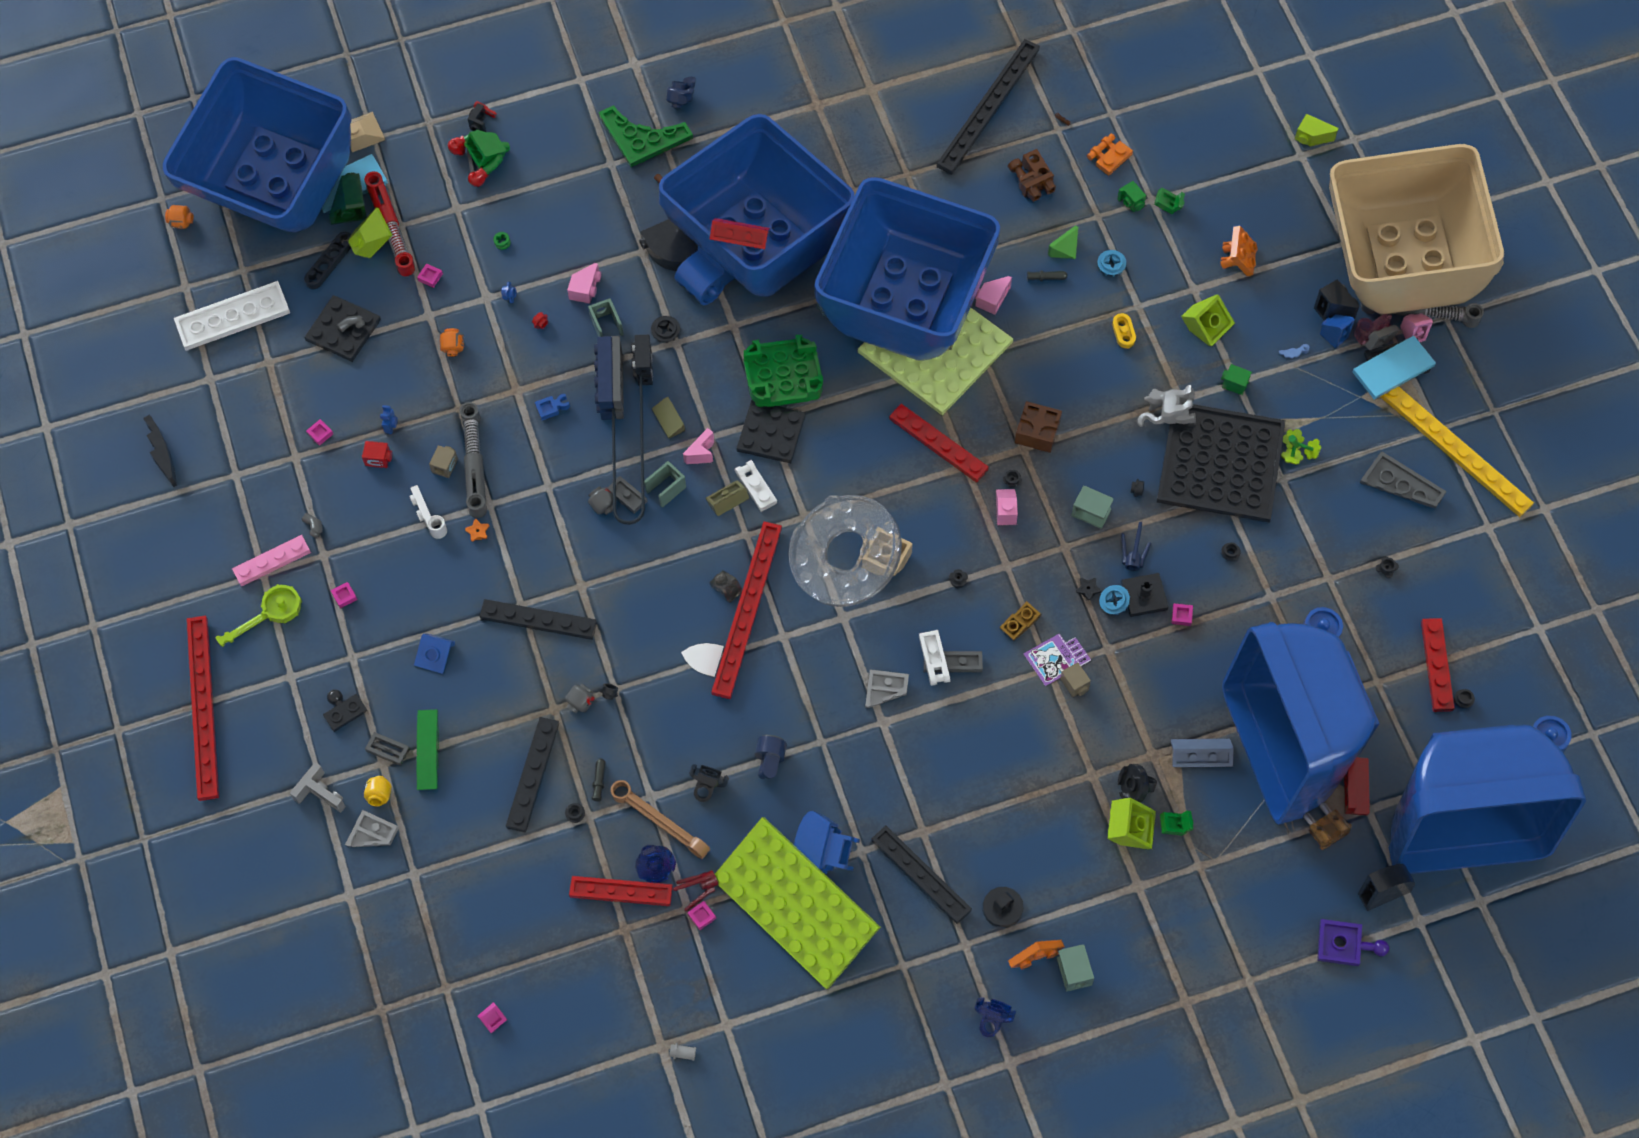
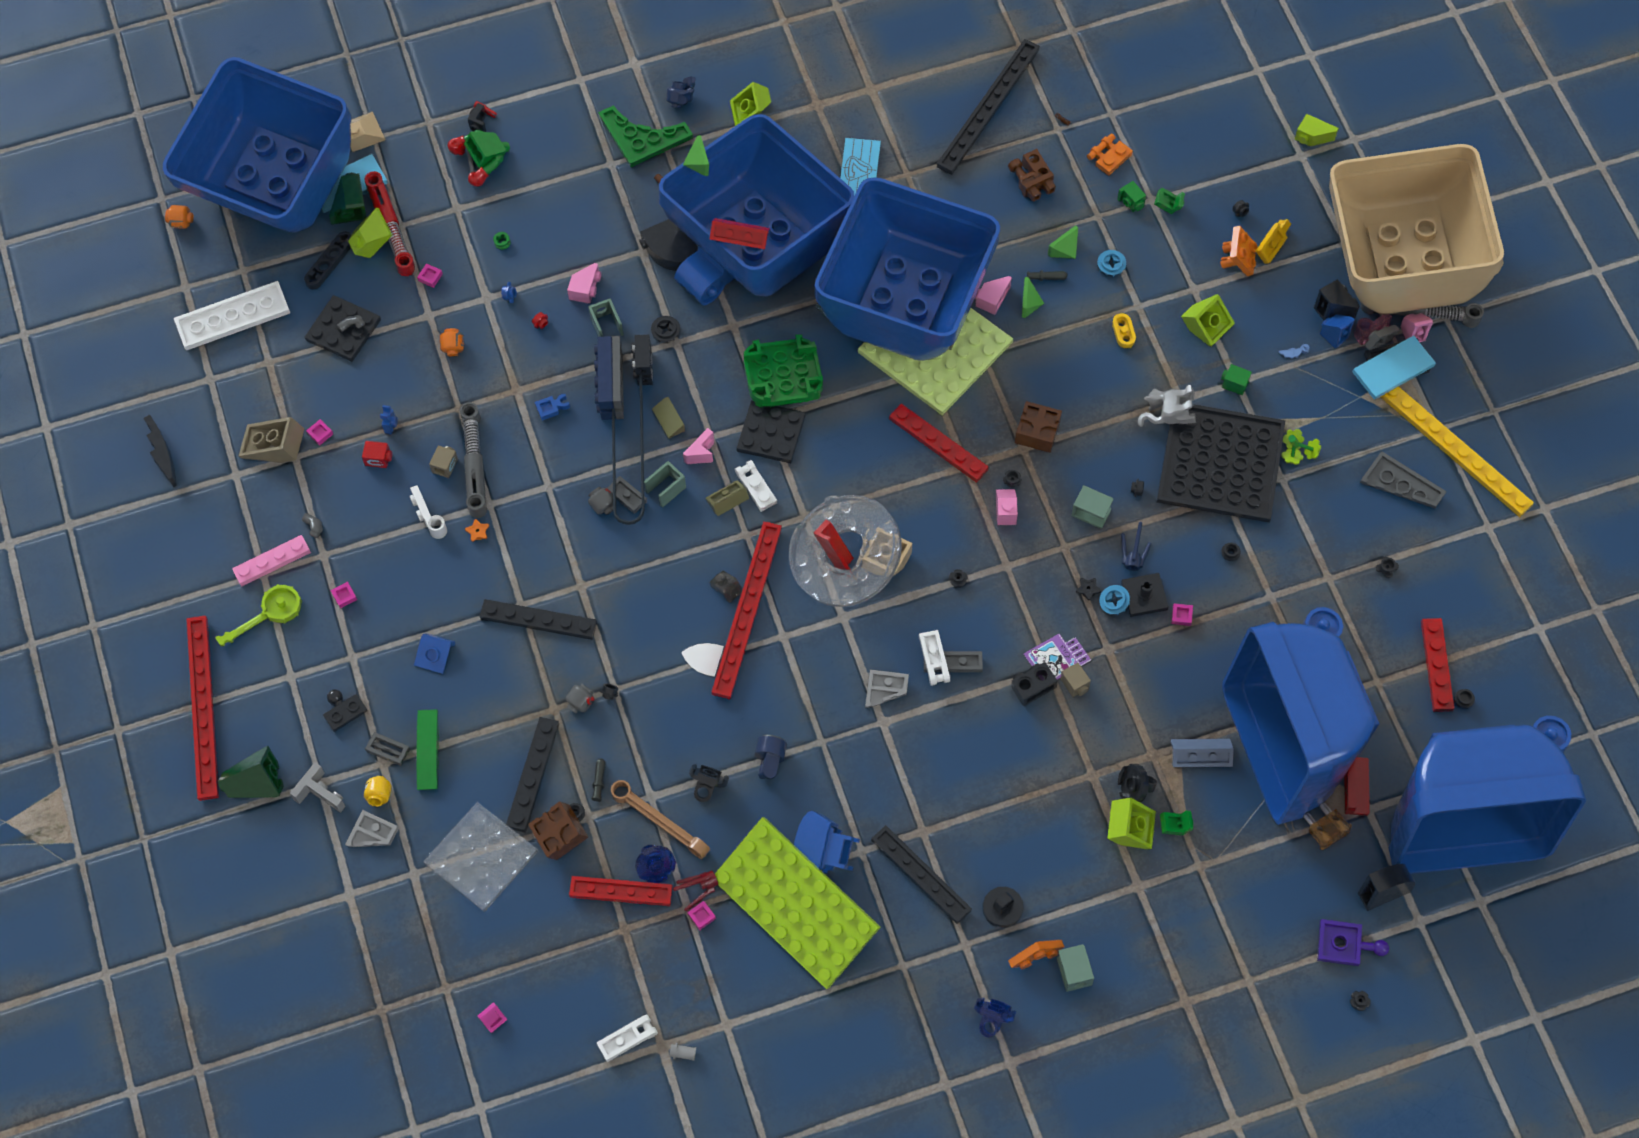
(253, 777): none -> dark green slope
(272, 440): none -> dark tan slope
(480, 856): none -> clear plate
(558, 831): none -> reddish brown piece
(626, 1038): none -> white plate
(697, 158): none -> bright green slope
(749, 102): none -> lime slope
(833, 545): none -> red panel
(859, 161): none -> medium azure tile
(1020, 621): pearl gold slope -> none
(1031, 298): none -> bright green slope
(1037, 687): none -> black brick
(1241, 208): none -> black plate
(1273, 241): none -> yellow hinge
(1354, 1001): none -> black plate

